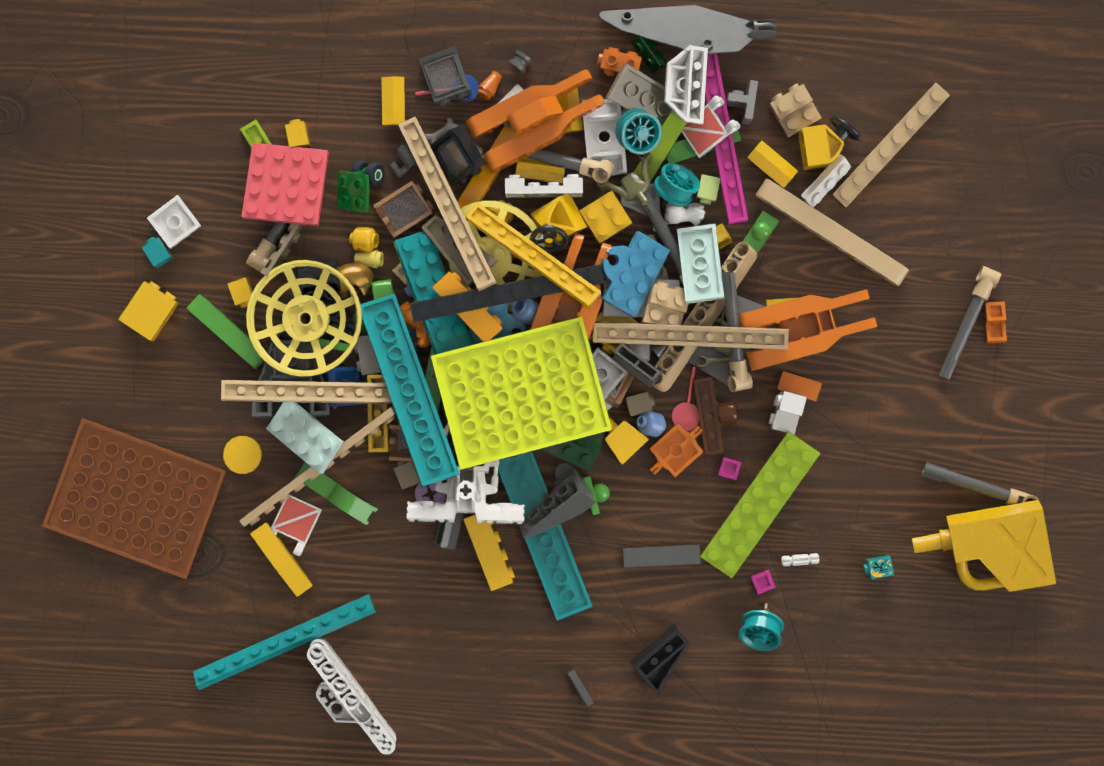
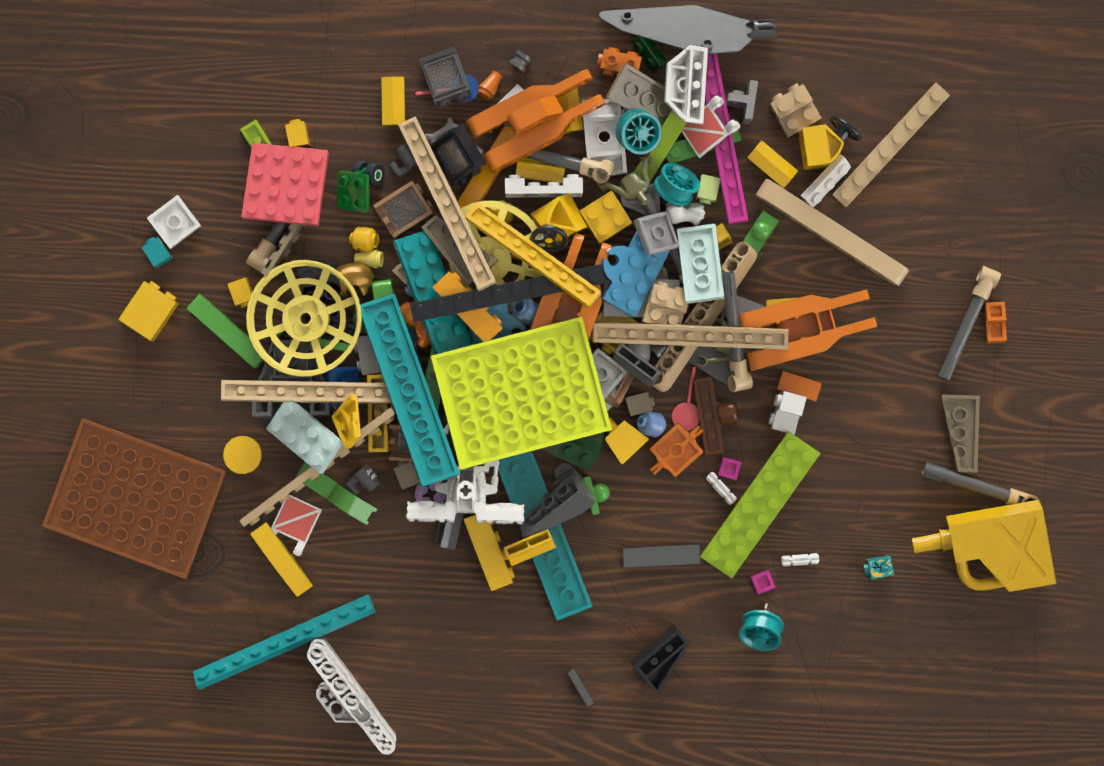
(347, 421): none -> yellow wing
(365, 477): none -> dark grey piece
(529, 547): none -> yellow piece
(656, 233): none -> light grey tile
(721, 488): none -> white axle
(963, 429): none -> dark tan wing

